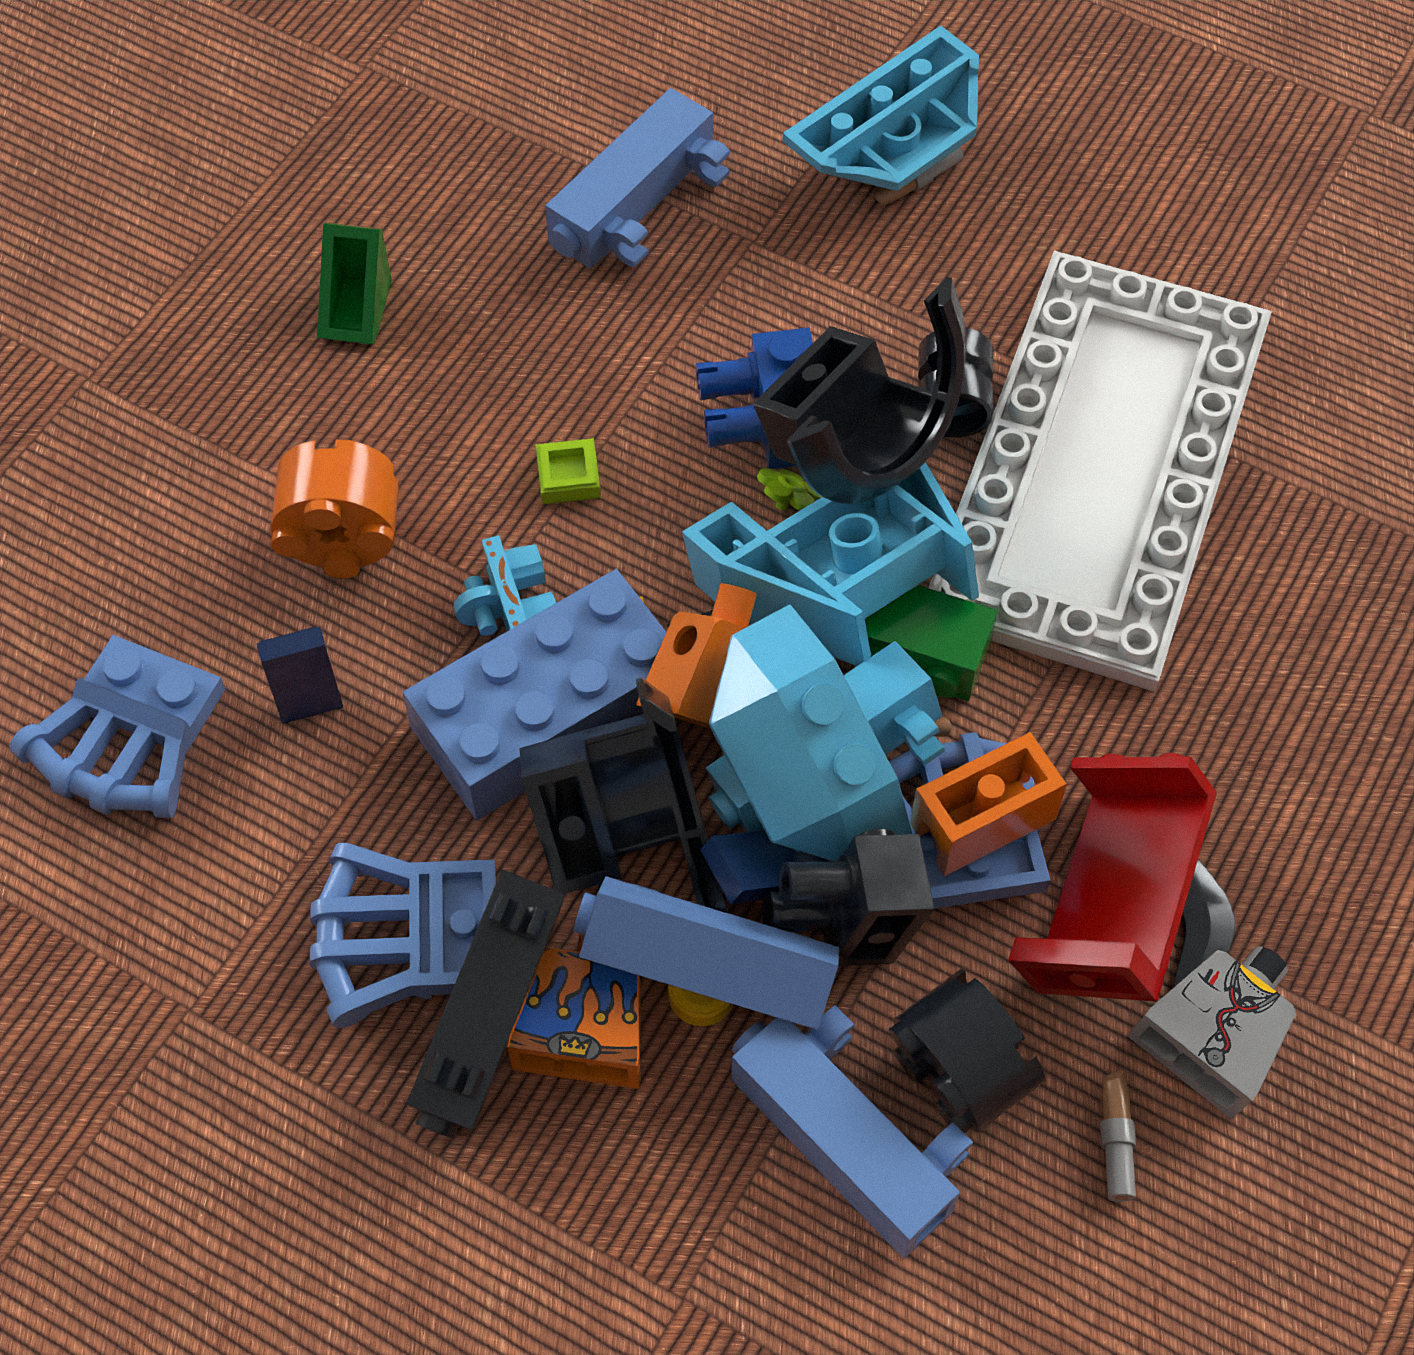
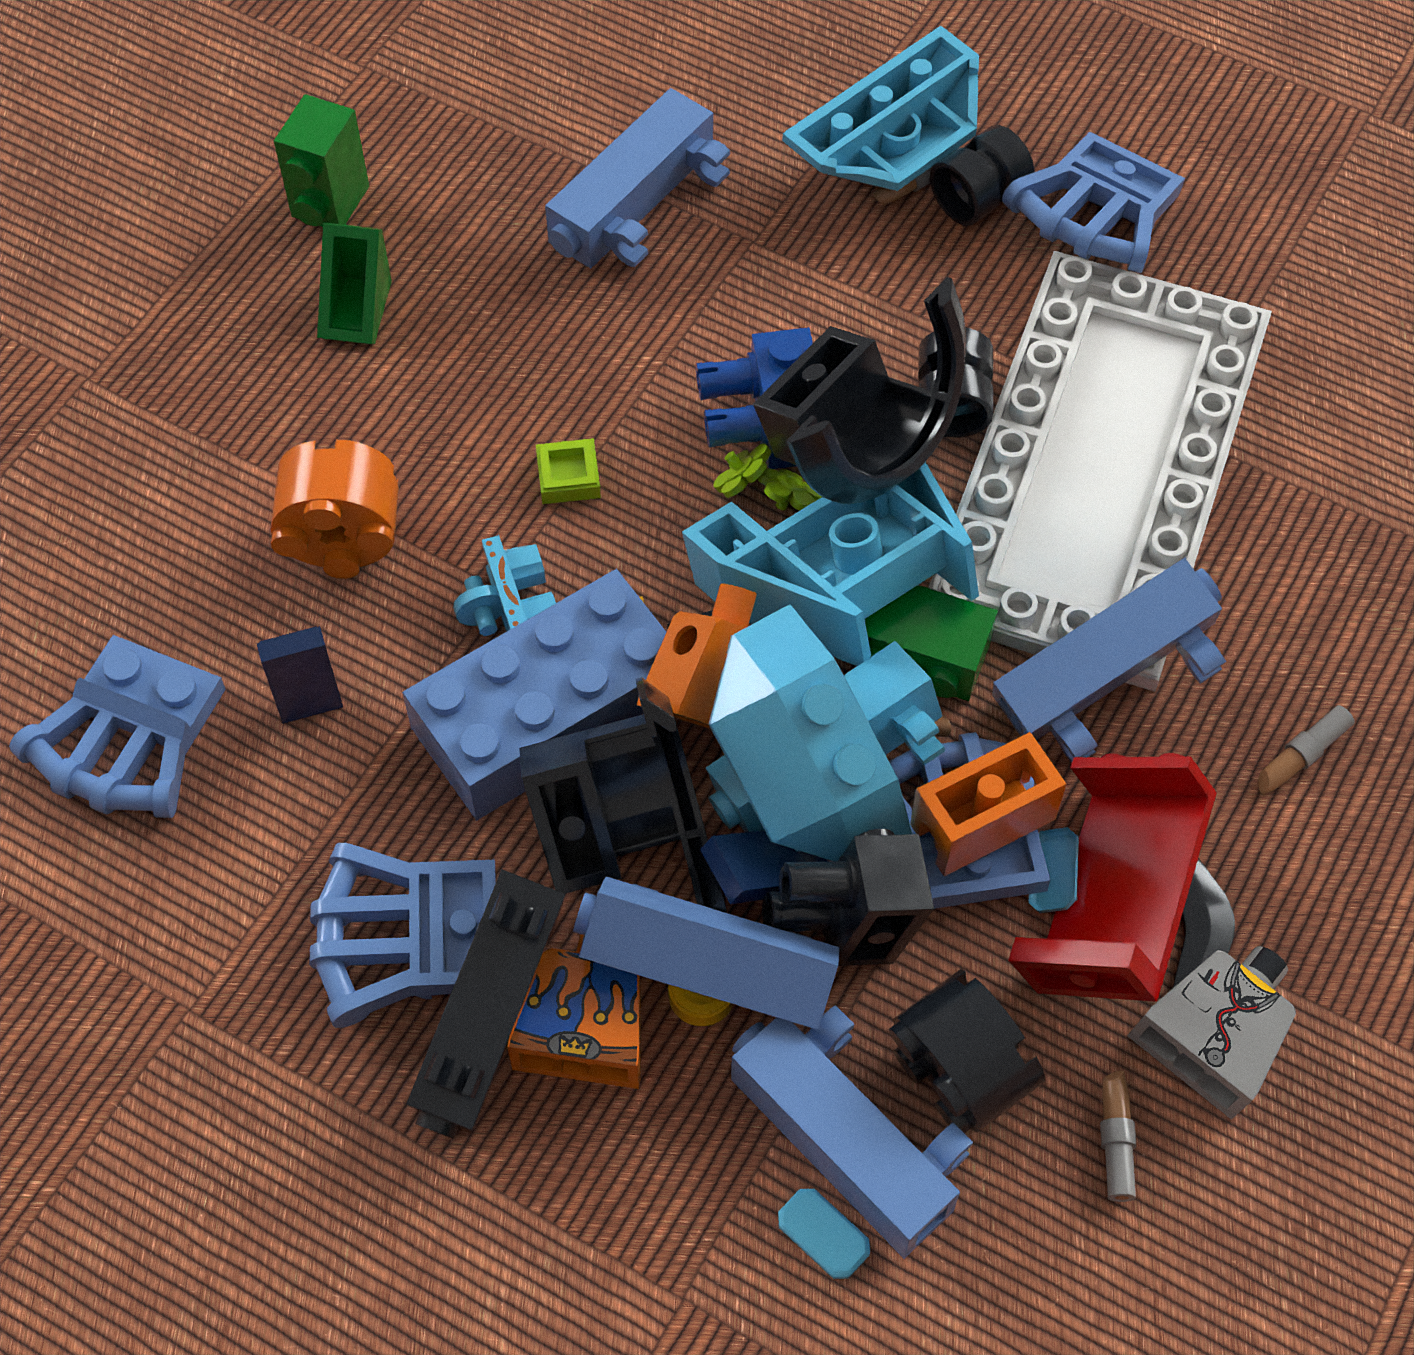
(322, 162): none -> green piece
(744, 469): none -> lime plant
(824, 1233): none -> medium azure piece
(974, 178): none -> black wheel
(1061, 857): none -> medium azure piece
(1108, 177): none -> medium blue plate
(1111, 650): none -> medium blue brick
(1305, 749): none -> piece

